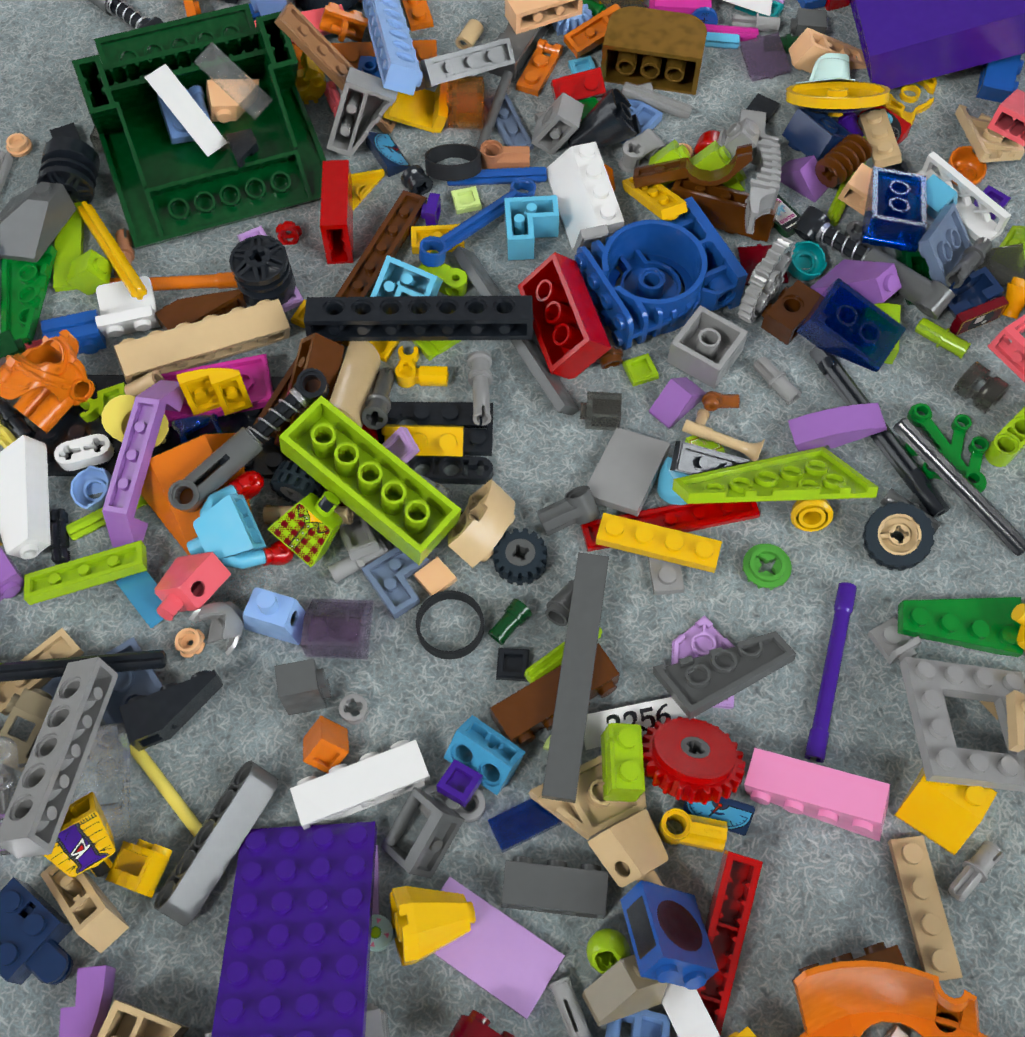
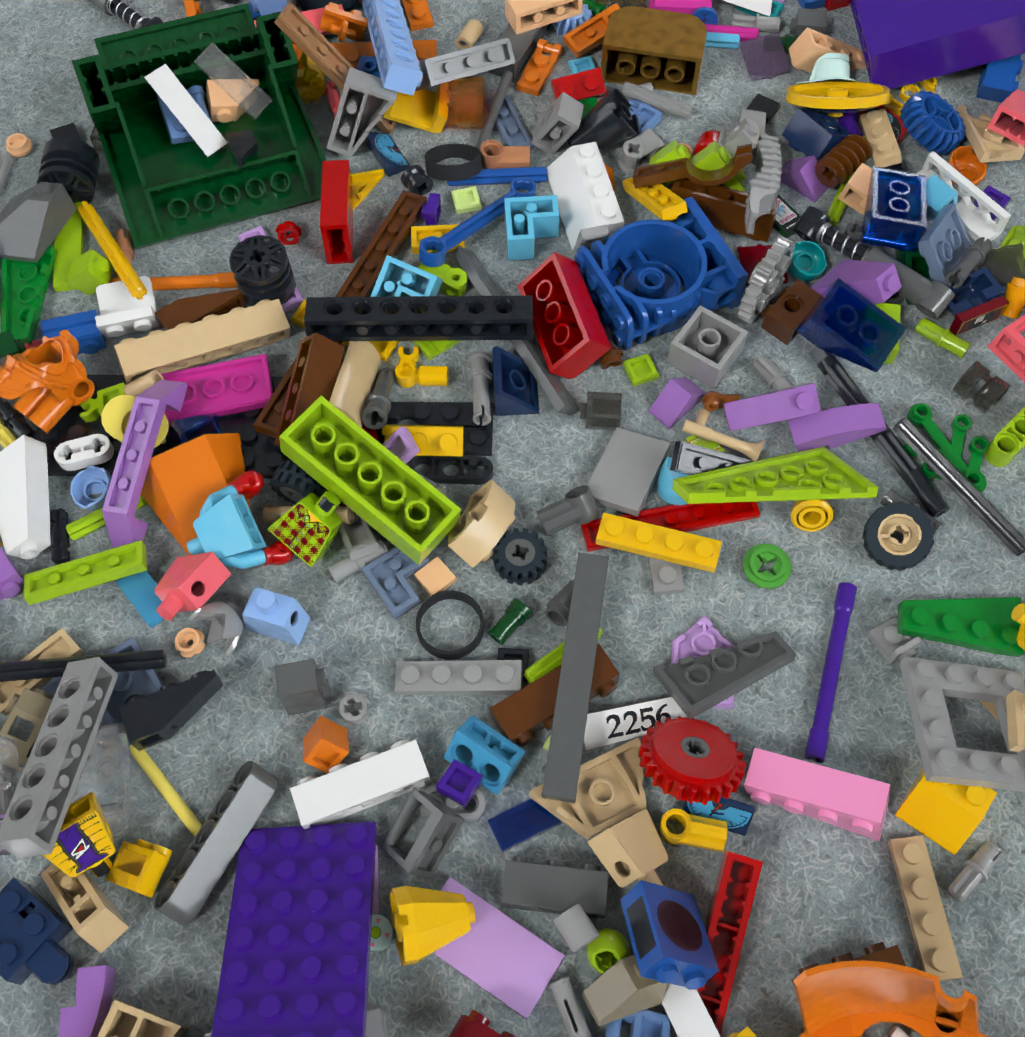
(214, 389): yellow slope -> none
(244, 444): piece -> none
(337, 628): clear purple slope -> none
(458, 677): none -> light grey plate
(513, 385): none -> dark blue slope
(575, 928): none -> light grey piece
(622, 762): lime brick -> none
(772, 407): none -> medium lavender slope
(932, 122): none -> blue gear

